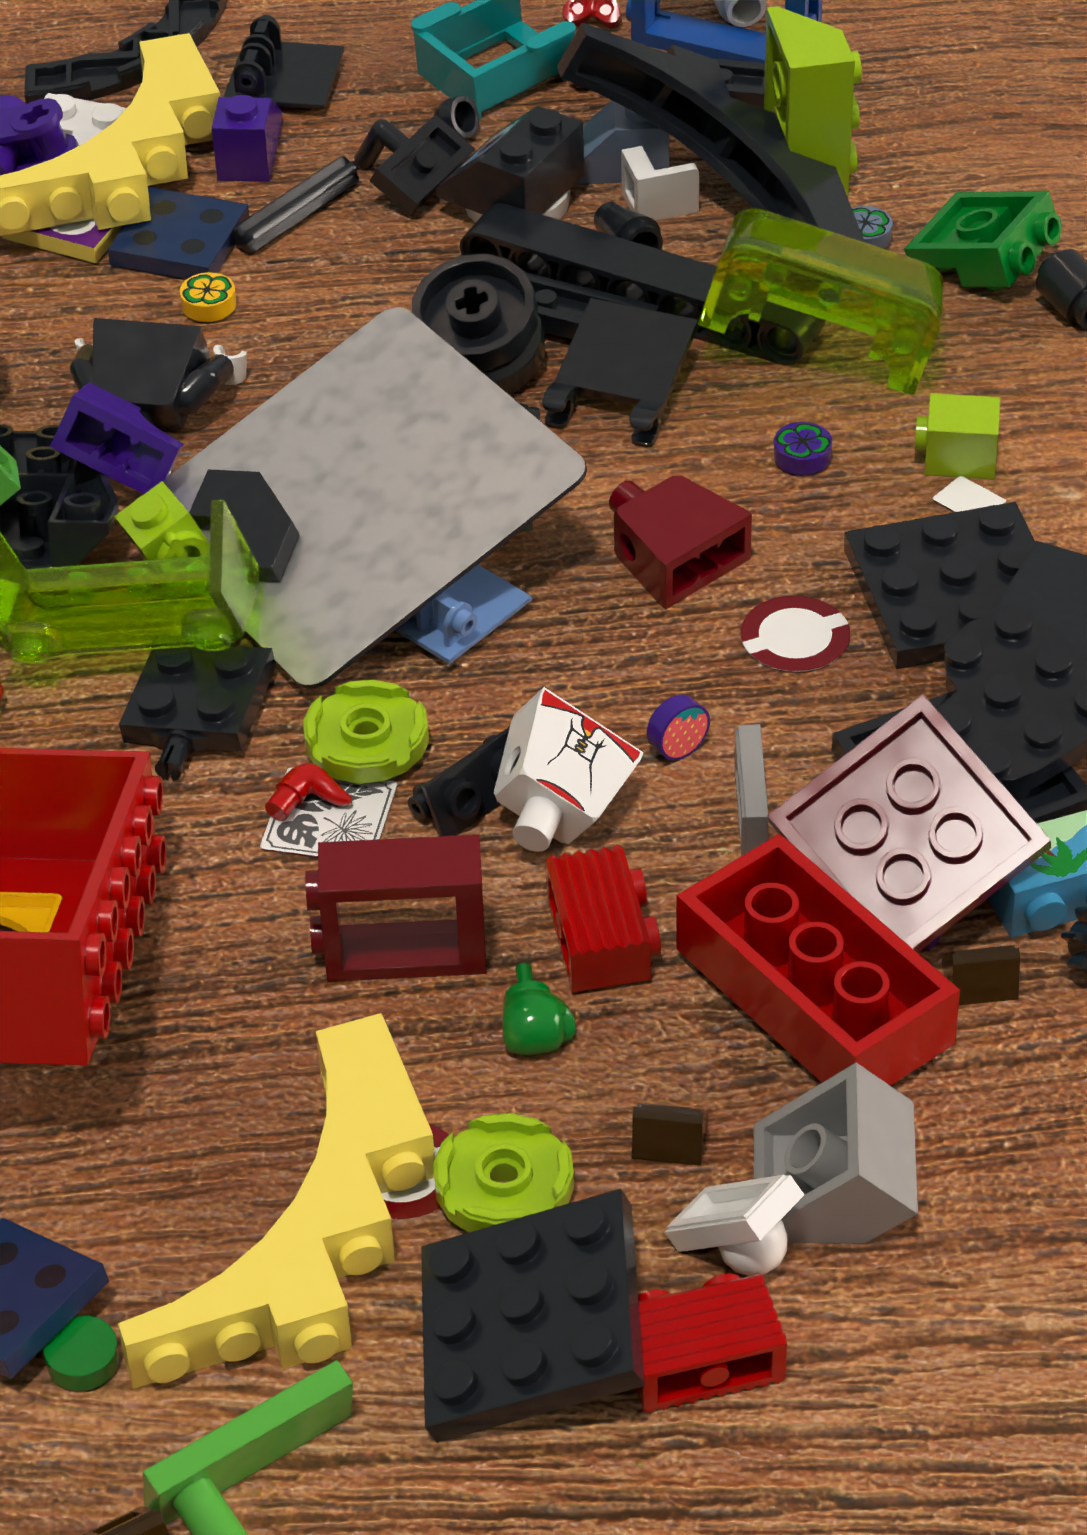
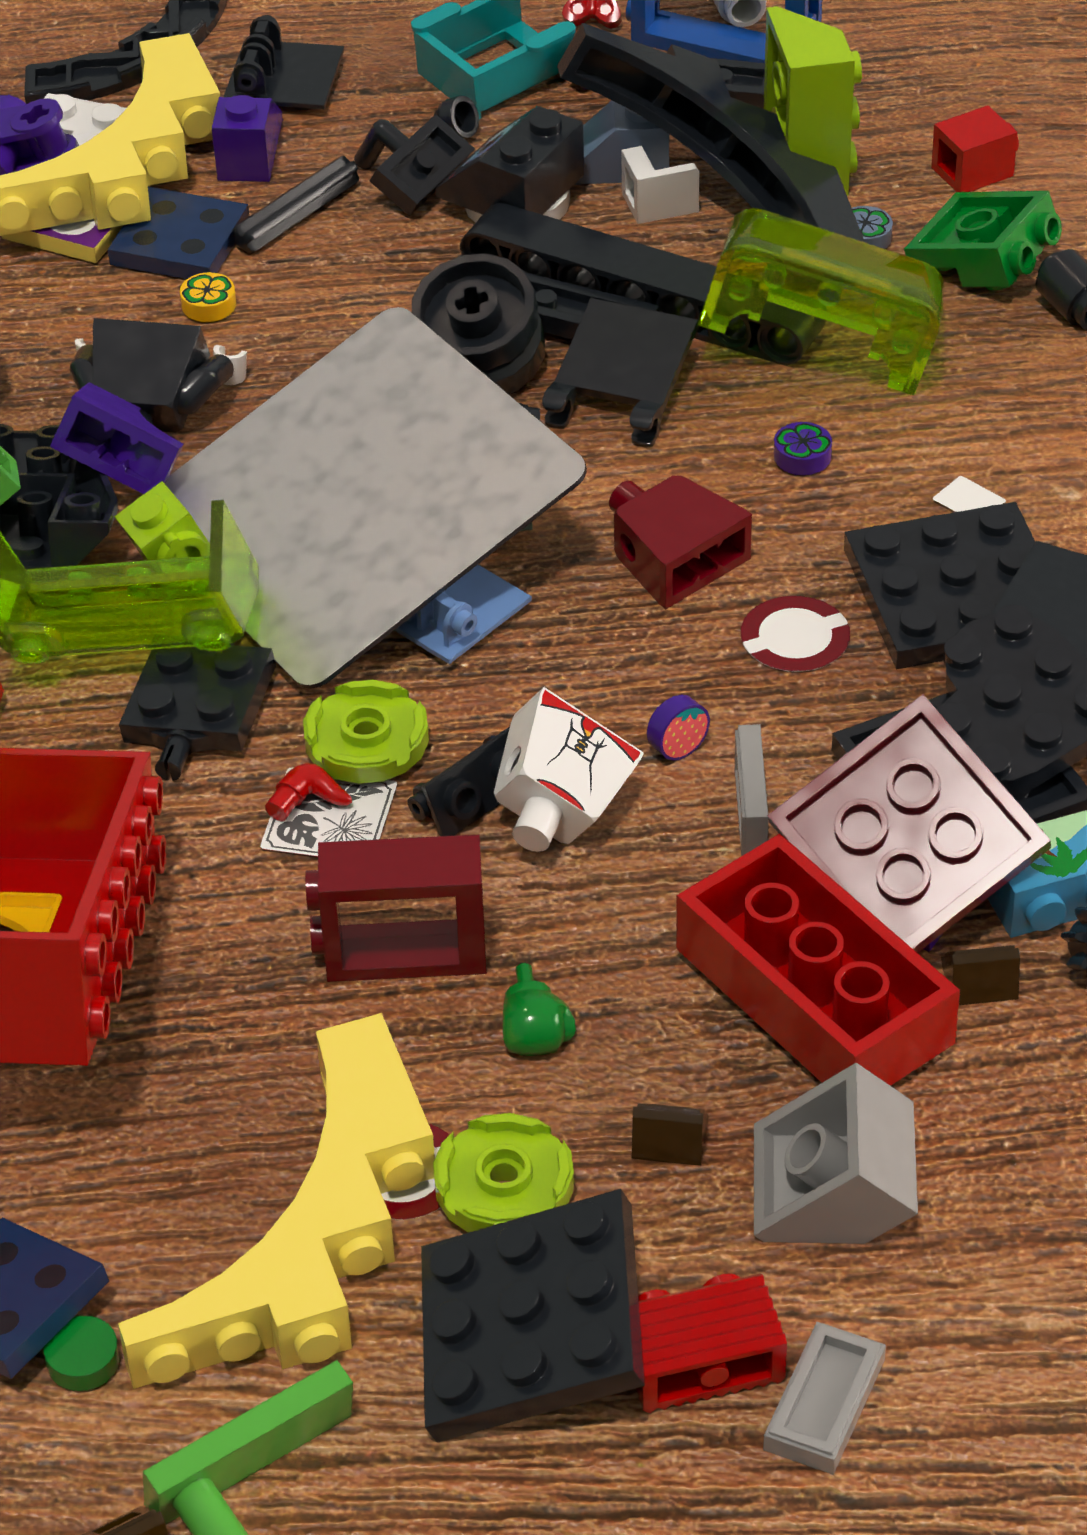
(257, 514): black tile -> none
(600, 918): red brick -> none
(628, 224): black cone -> none
(740, 1221): white tile -> none
(824, 1398): none -> light grey tile
(959, 436): lime brick -> none
(974, 149): none -> red brick

